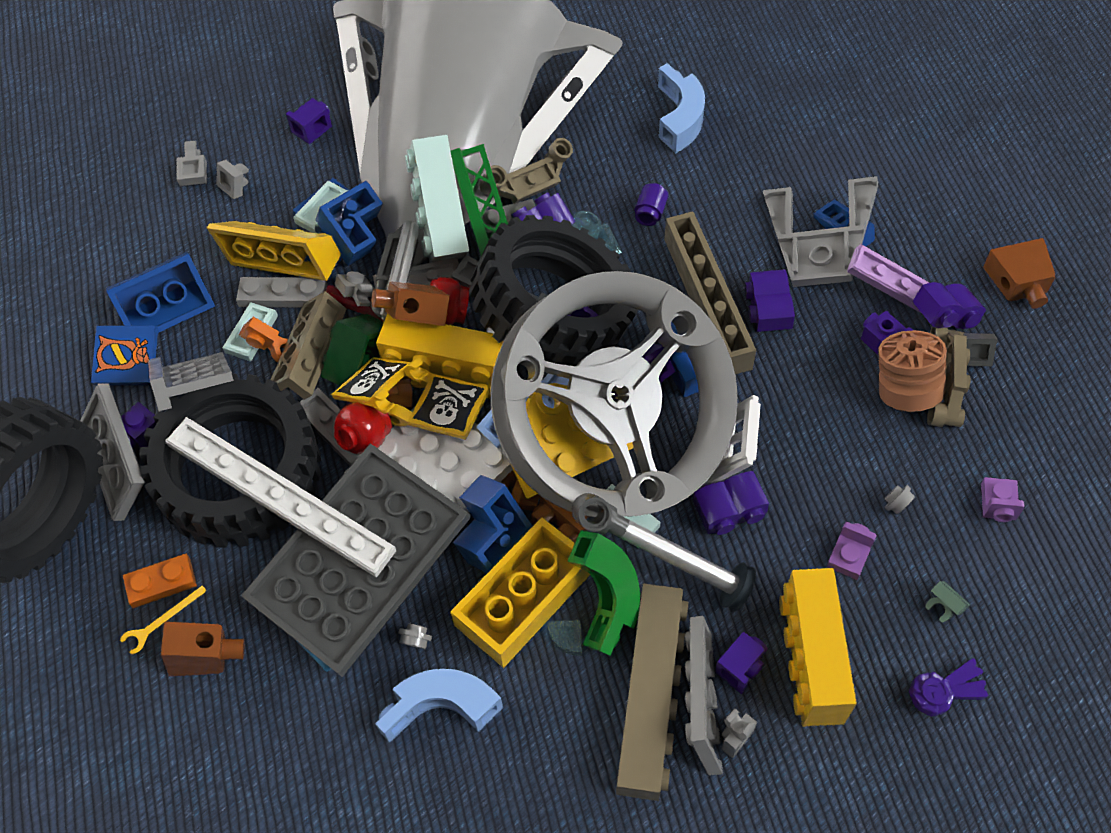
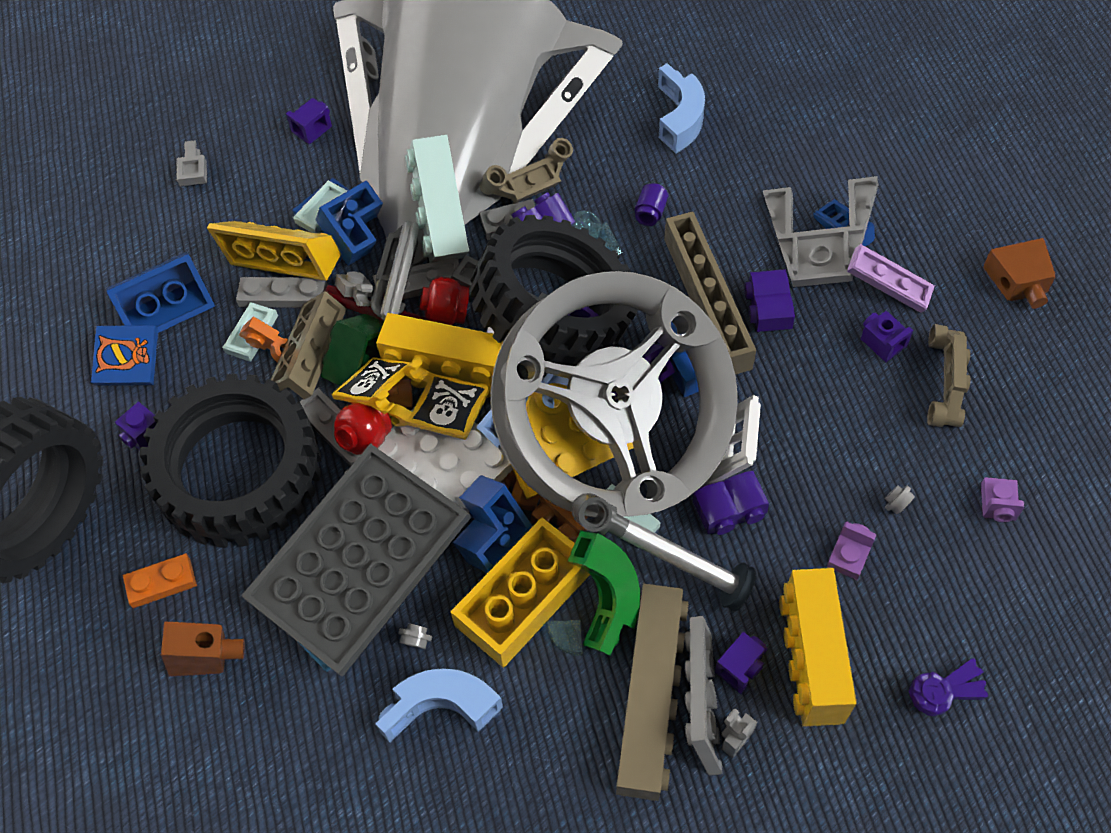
(120, 471): light grey tile -> none
(142, 634): yellow flag -> none
(186, 377): light grey fence -> none
(231, 178): light grey tile -> none
(282, 497): white tile -> none
(422, 303): dark orange torso -> none
(469, 197): green fence -> none
(912, 370): nougat wheel -> none
(949, 305): dark purple brick -> none
(949, 599): sand green tile -> none
(981, 348): dark grey tile -> none

